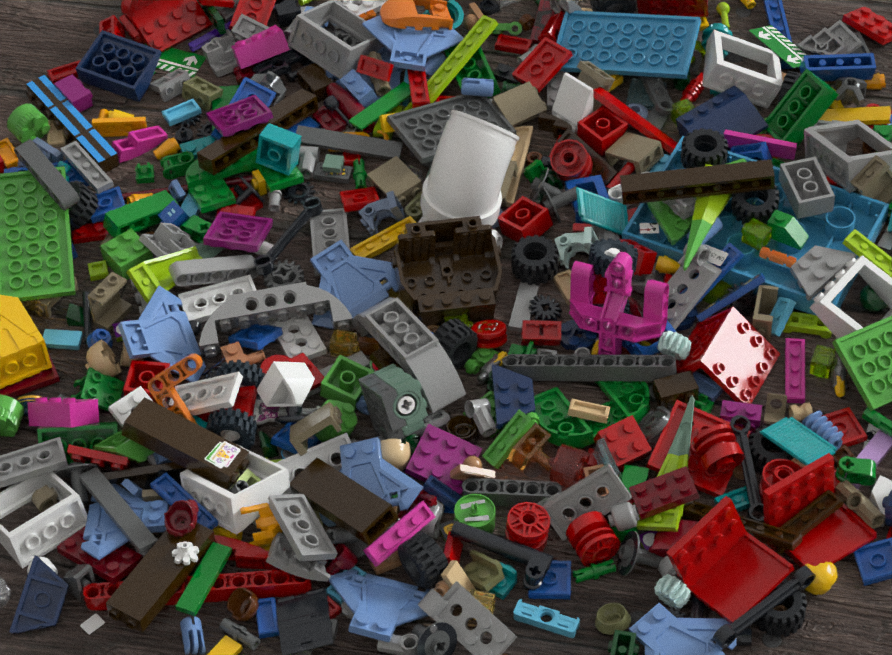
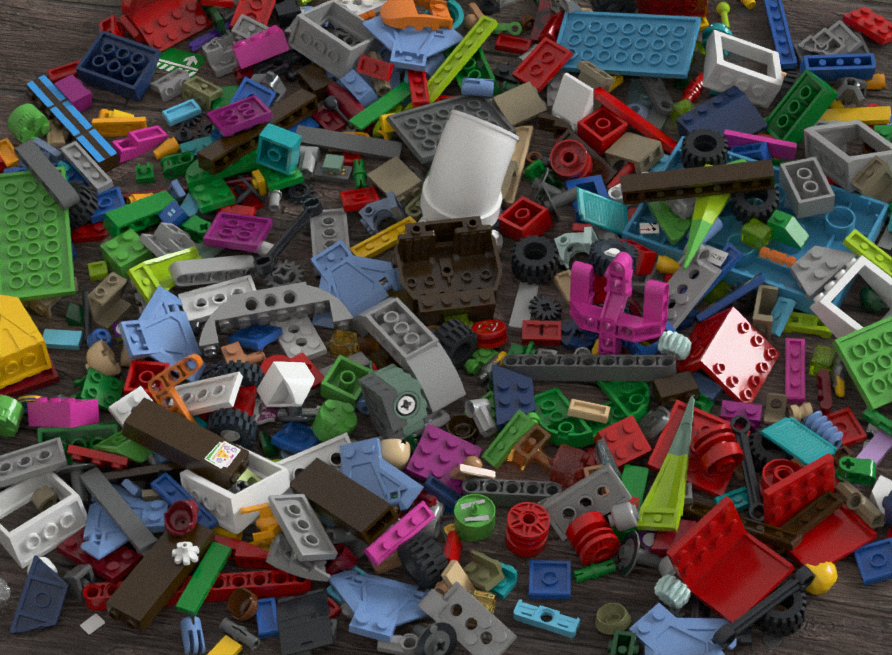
(312, 424): dark tan panel -> none
(535, 560): black axle -> none
(663, 492): dark red plate -> none
(780, 45): green sticker -> none
(824, 391): none -> dark red plate

